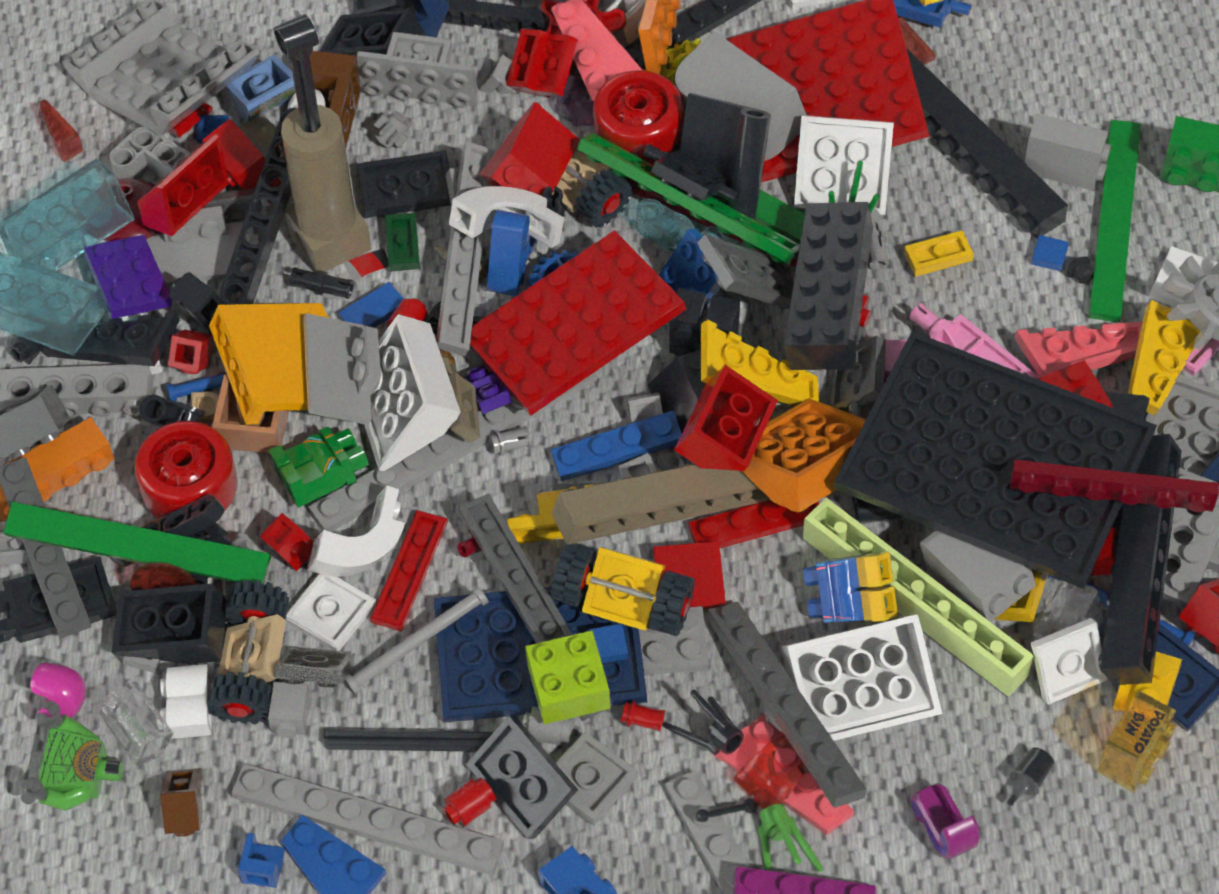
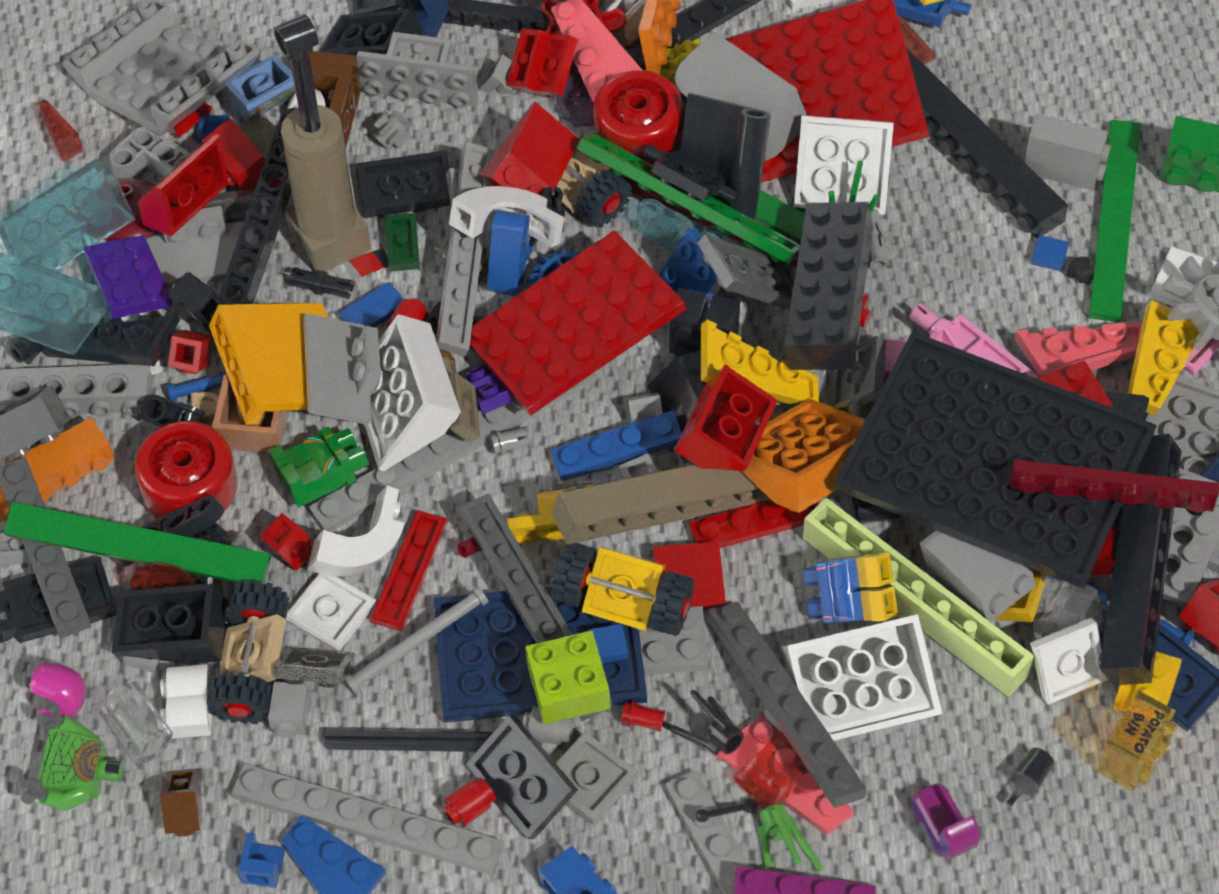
(938, 253): yellow plate -> none

